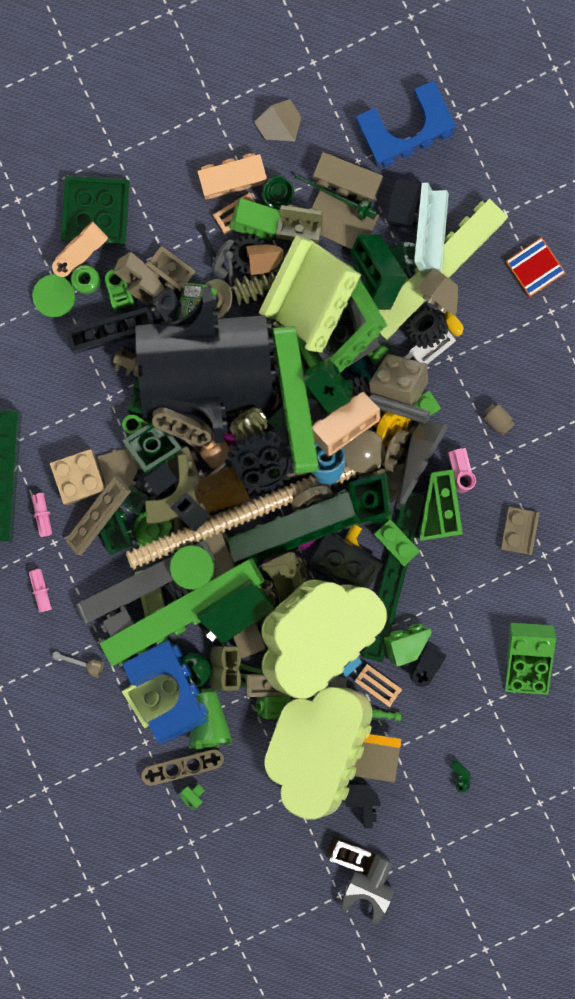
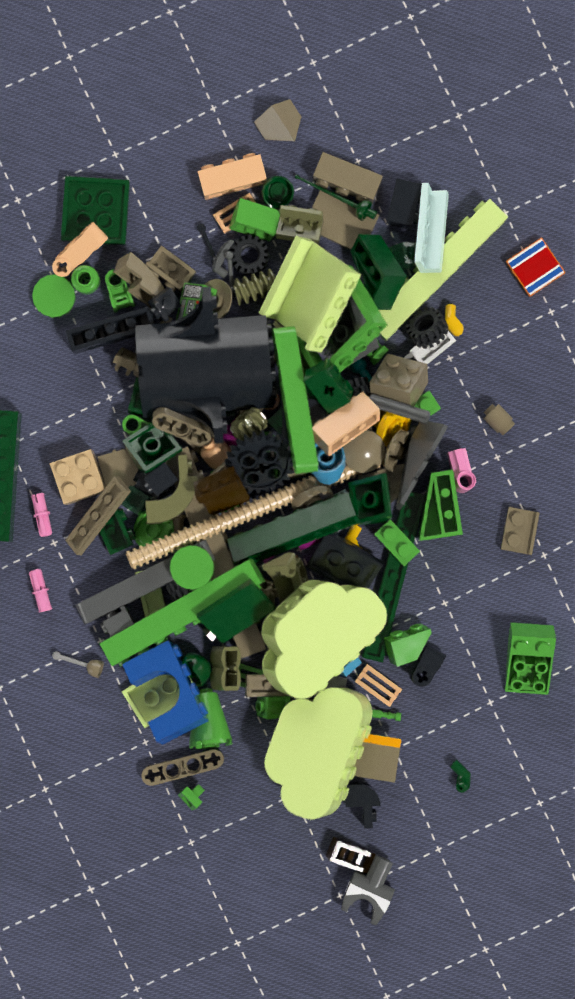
(190, 512): black brick -> none
(263, 258): medium nougat brick -> none
(386, 148): blue arch -> none
(440, 290): dark tan slope -> none

